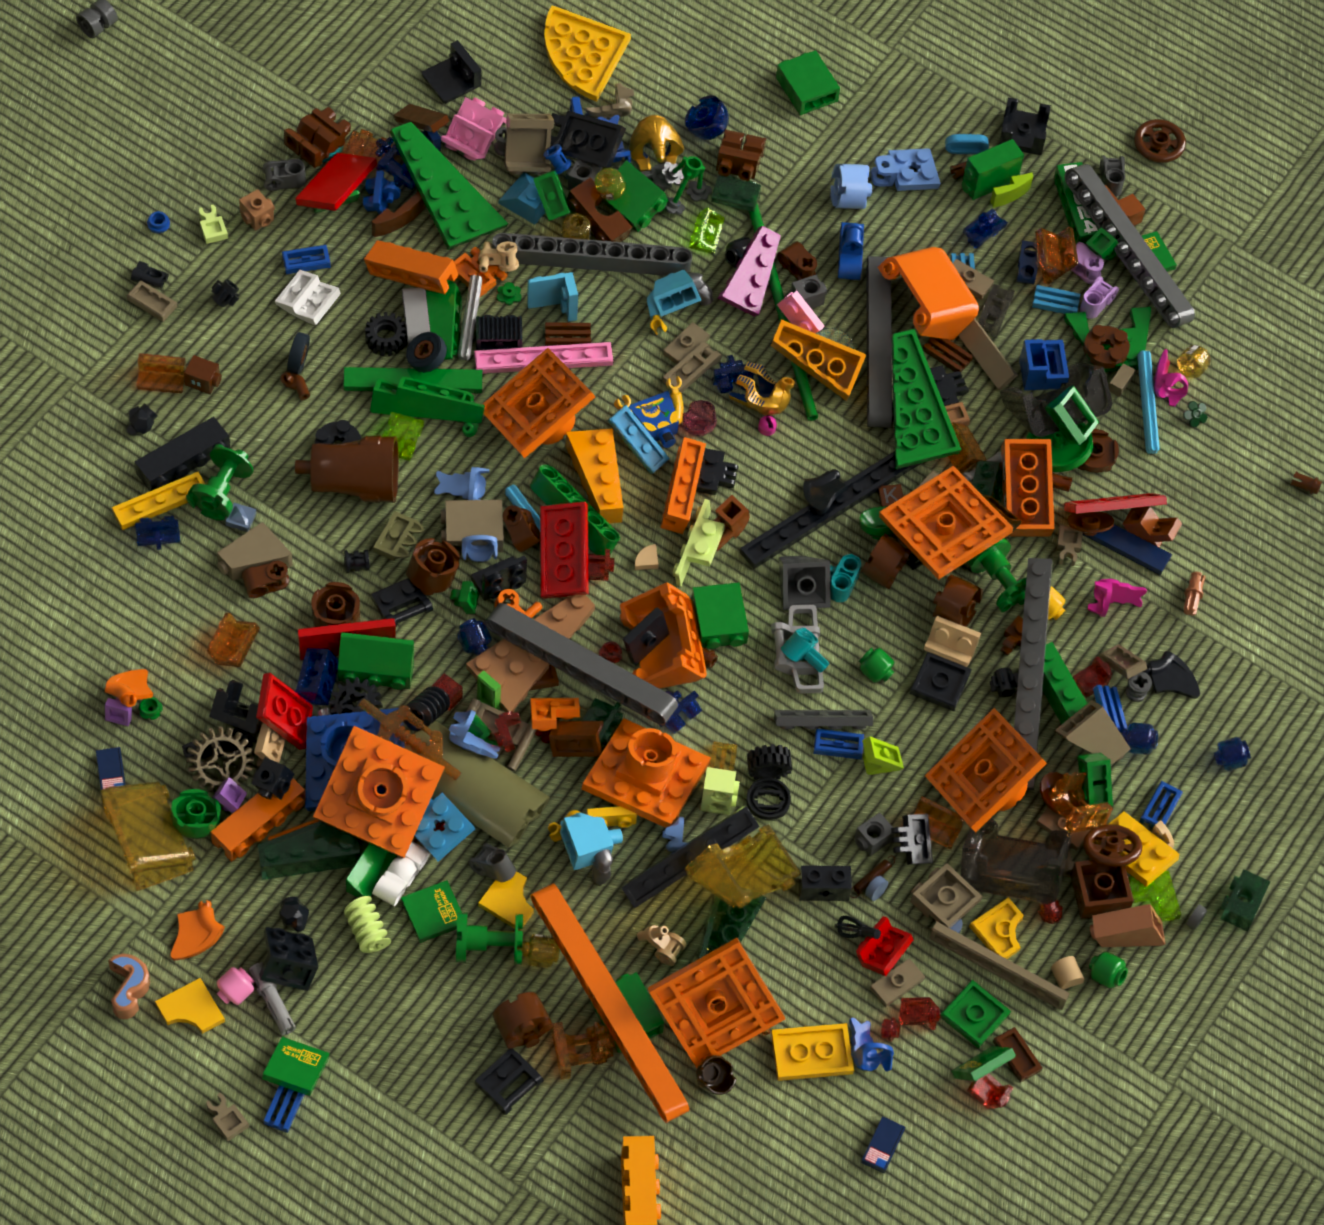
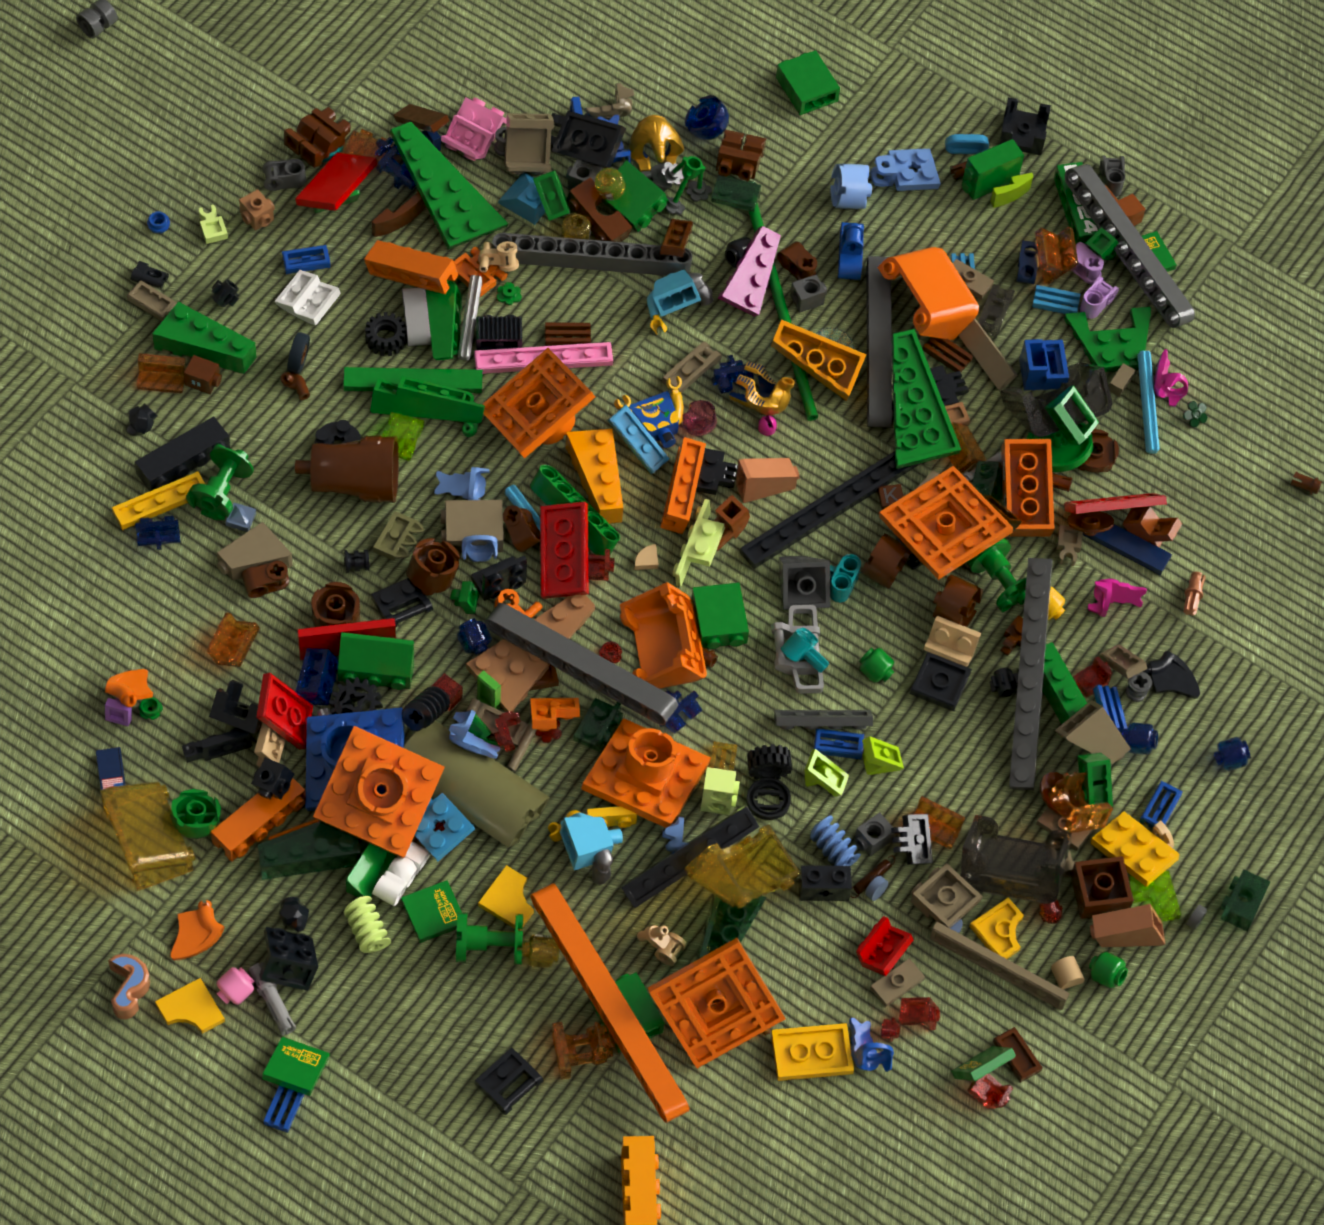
(195, 334): none -> green wedge
(209, 762): dark tan gear -> none
(228, 1120): dark tan plate -> none
(230, 795): medium lavender tile -> none
(384, 193): blue hips -> none
(391, 724): clear orange bar -> none
(436, 352): black bush -> none
(454, 75): black bracket -> none
(493, 863): dark grey piece -> none
(522, 1020): reddish brown brick -> none
(554, 290): medium azure bracket -> none
(557, 158): blue bush -> none
(576, 739): reddish brown panel -> none
(583, 50): yellow plate -> none
(646, 636): black plate -> none
(676, 237): none -> reddish brown tile
(685, 343): dark tan plate -> none
(706, 231): clear neon green slope -> none
(715, 1075): dark brown hair -> none
(765, 477): none -> nougat slope
(799, 312): bright pink bracket -> none
(822, 490): black arm -> none
(825, 773): none -> lime slope
(832, 843): none -> medium blue piece
(861, 929): black piece -> none
(872, 524): green piece -> none
(883, 1145): dark blue tile -> none
(975, 1014): green tile -> none
(984, 228): clear blue hips -> none
(986, 770): orange piece -> none
(1106, 335): reddish brown plate -> none
(1112, 845): reddish brown plate -> none
(1164, 140): reddish brown plate -> none
(1193, 361): clear yellow head -> none

